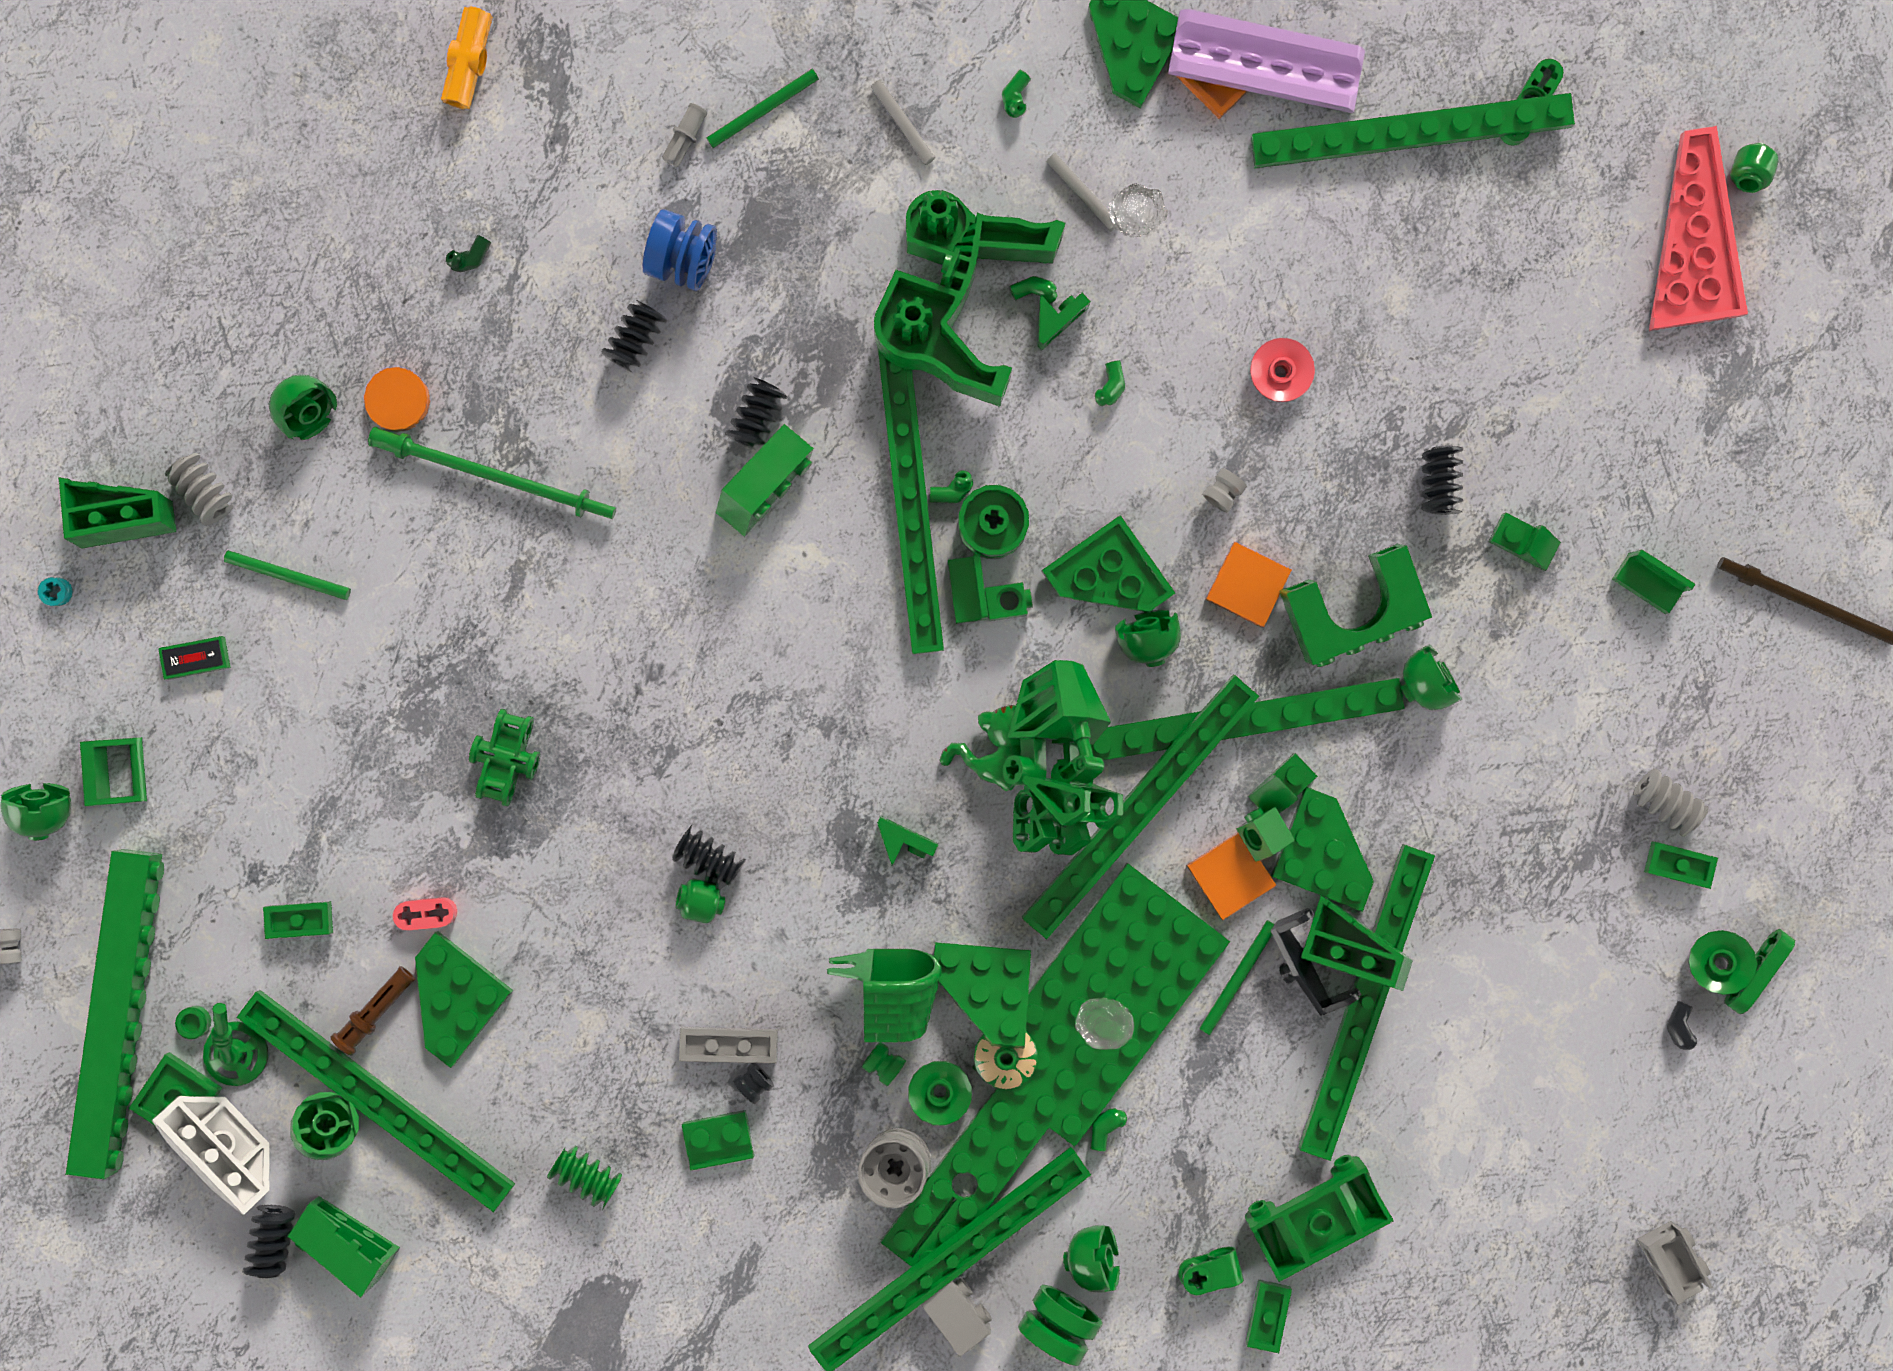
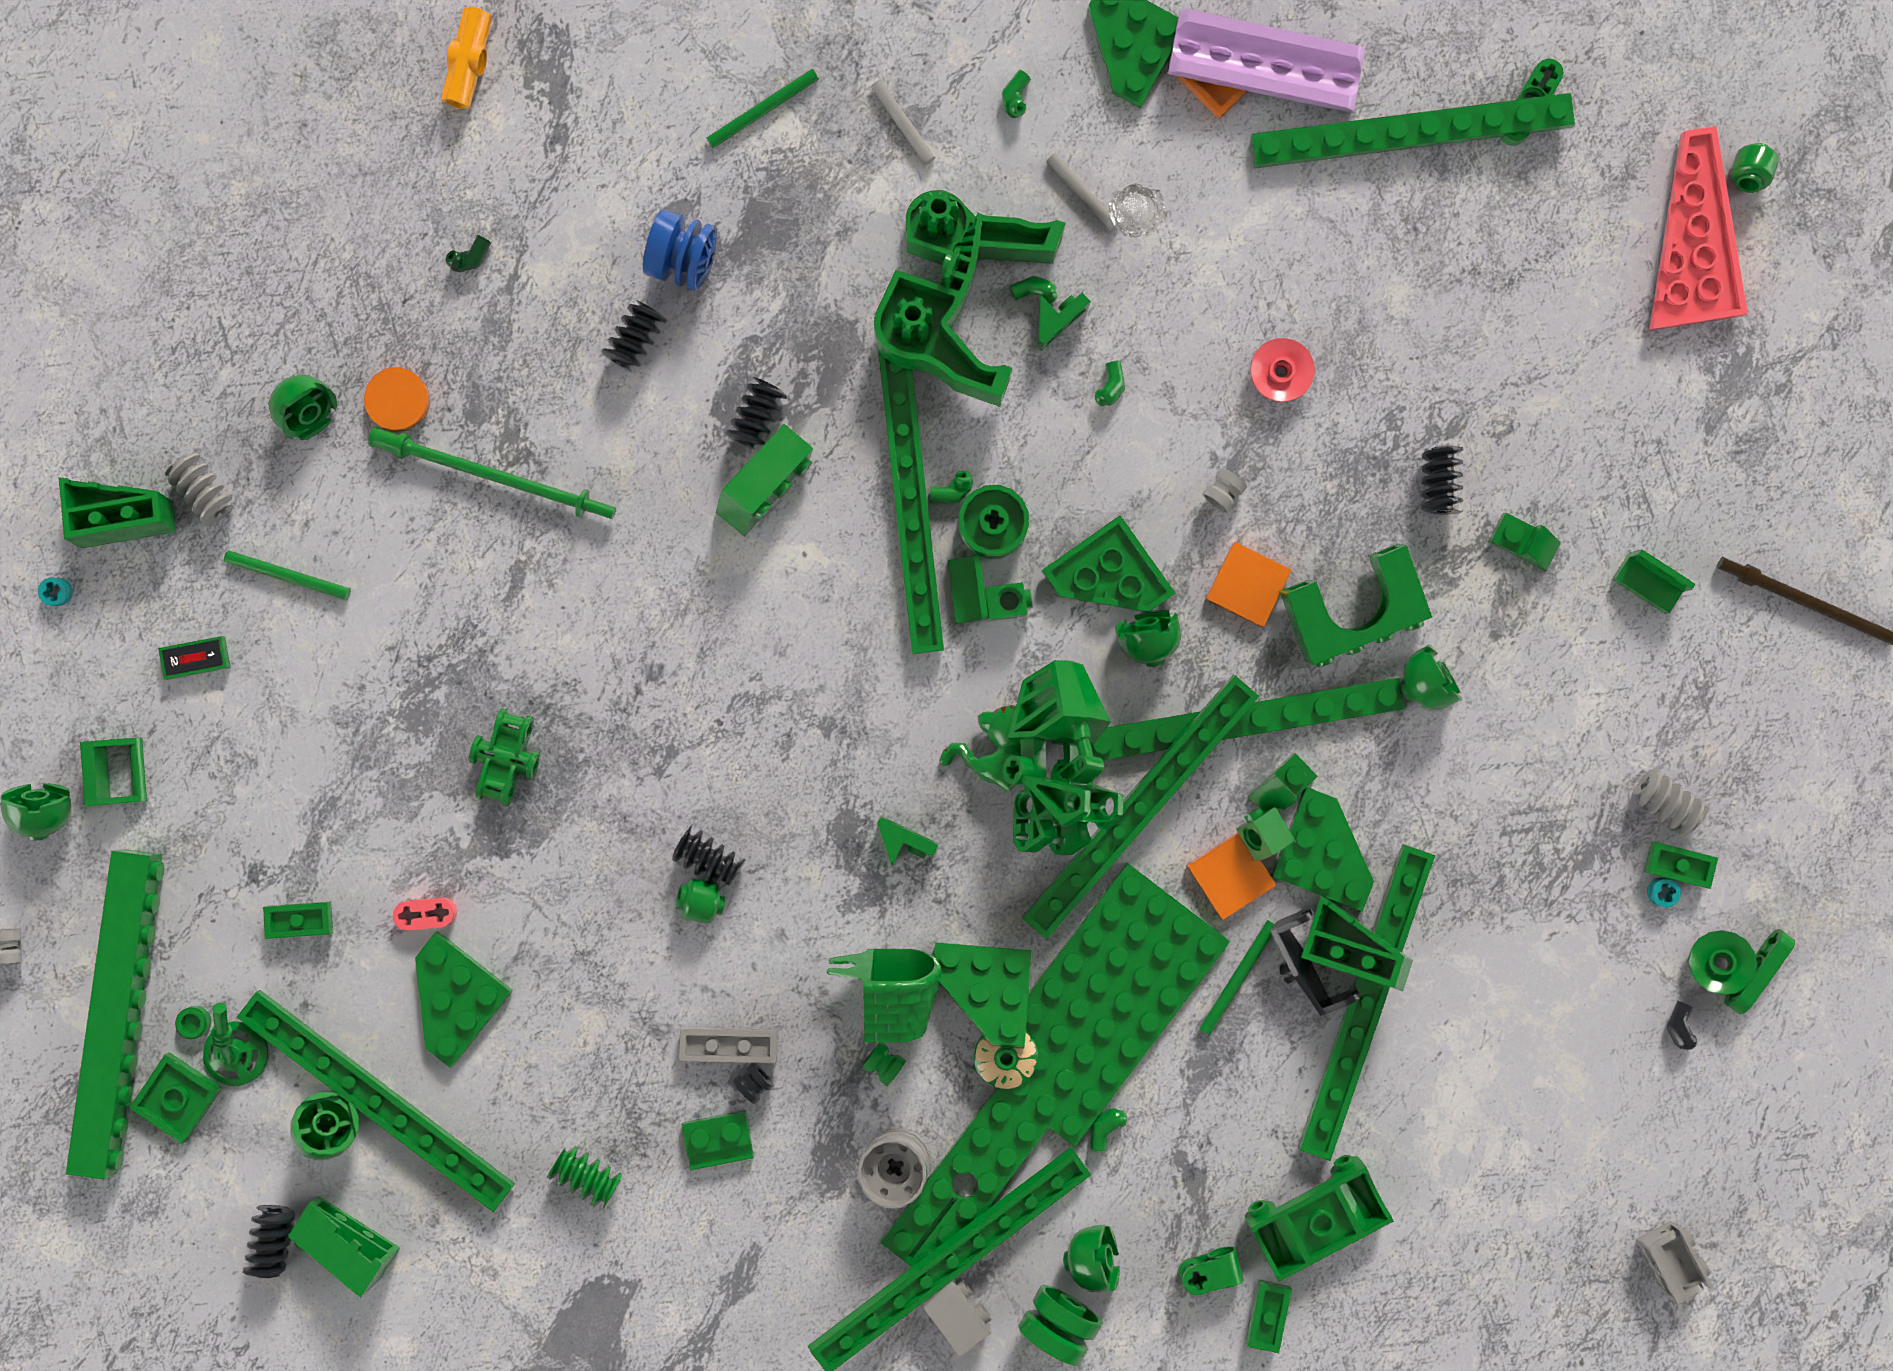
(218, 1147): white wedge -> none
(364, 1021): reddish brown pin -> none
(684, 135): light grey axle -> none
(945, 1108): green dish -> none
(1104, 1023): clear hair -> none
(1672, 896): none -> teal bush

